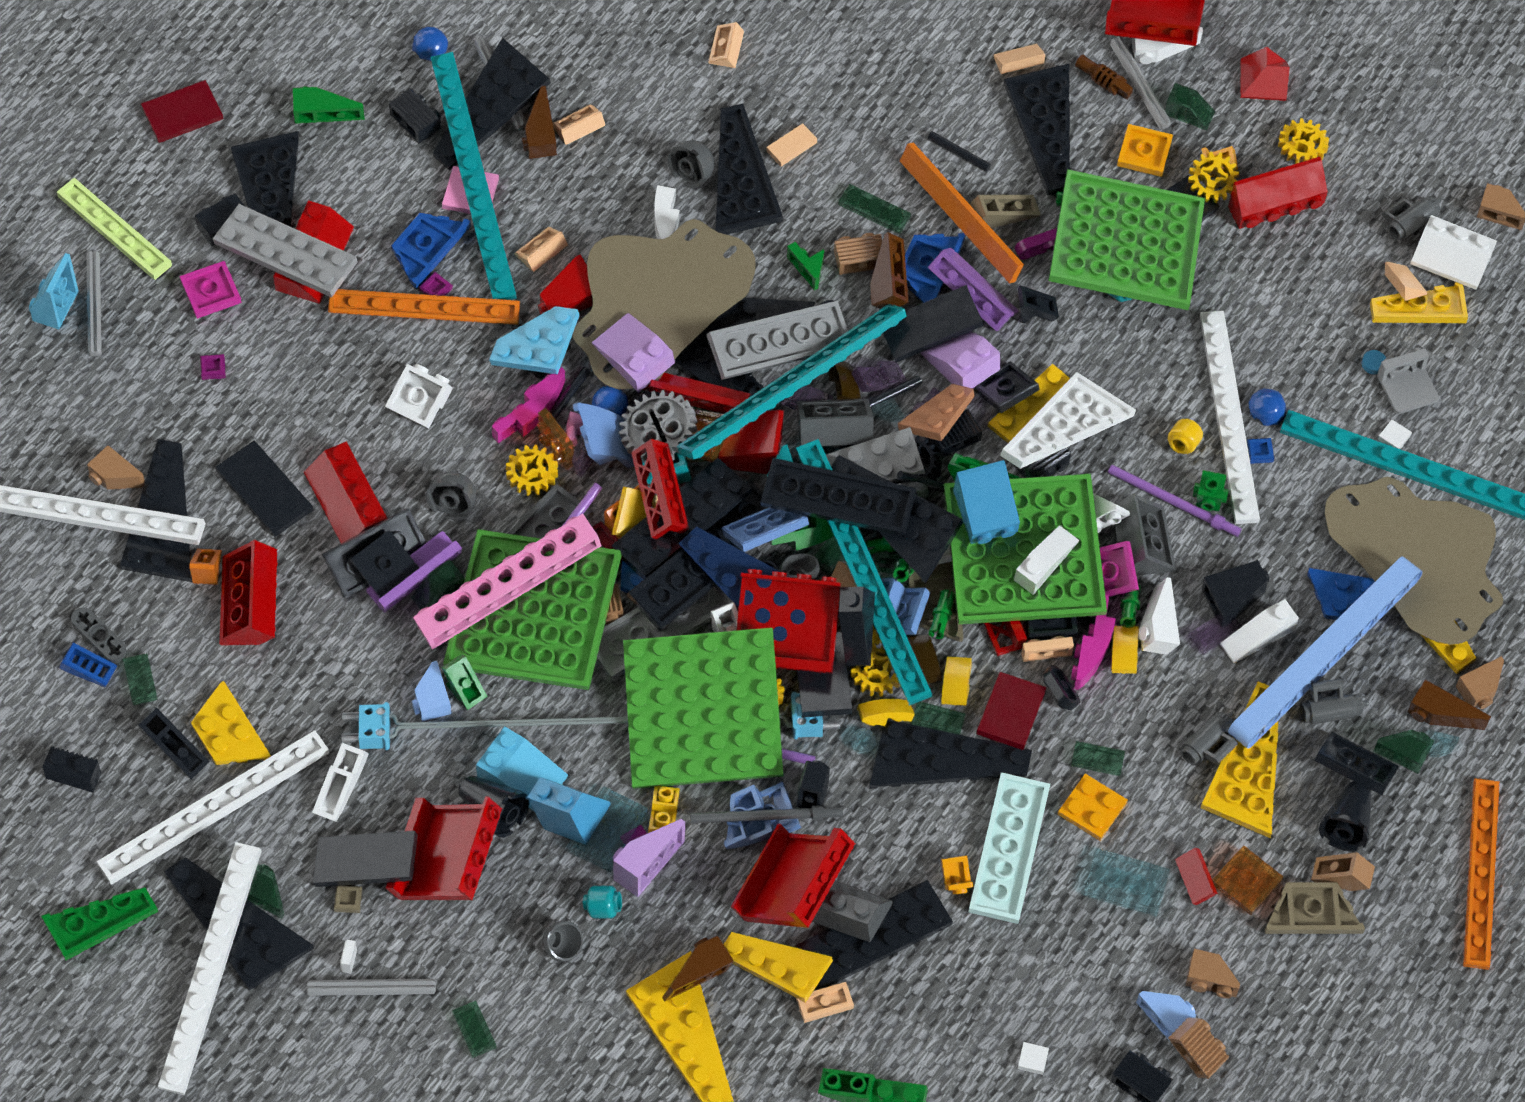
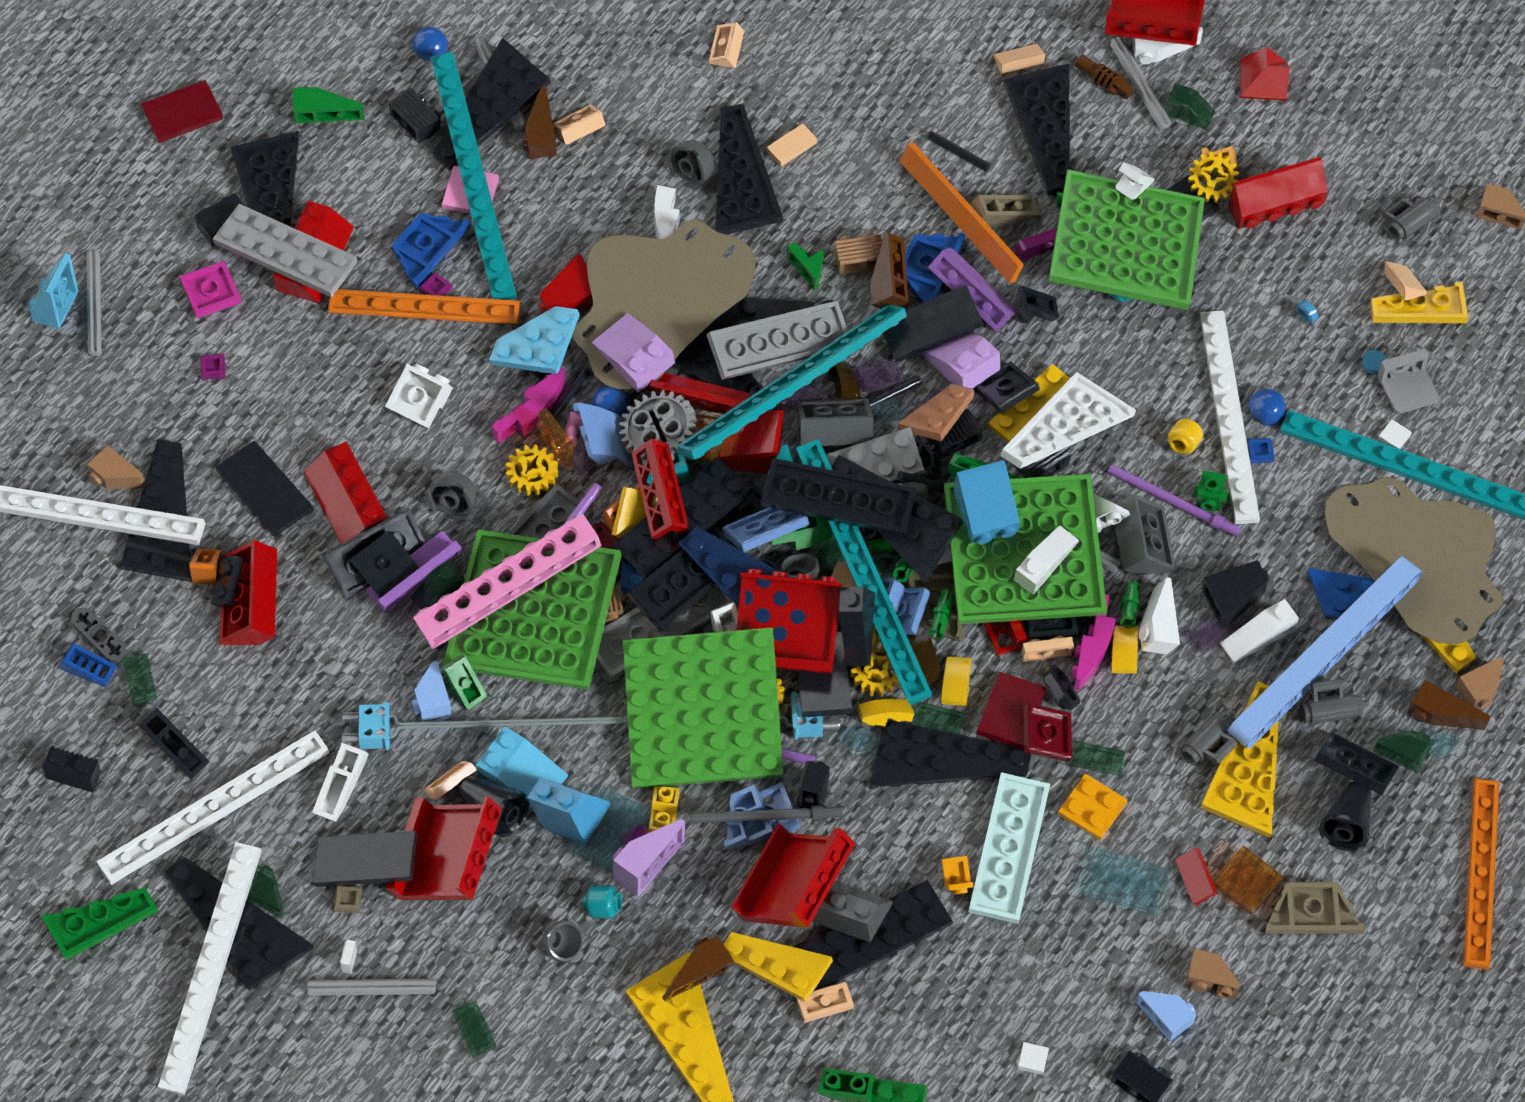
(114, 228): yellowish green plate -> none
(227, 581): none -> black plate
(227, 730): yellow wing -> none
(449, 779): none -> light nougat tile
(541, 248): light nougat slope -> none
(874, 209): clear green plate -> none
(1047, 732): none -> dark red tile
(1118, 569): dark pink plate -> none
(1133, 181): none -> white slope
(1144, 150): light orange plate -> none
(1199, 1047): medium nougat brick -> none
(1303, 141): yellow gear -> none
(1307, 311): none -> dark azure tile
(1348, 870): medium nougat slope -> none
(1453, 252): white slope -> none

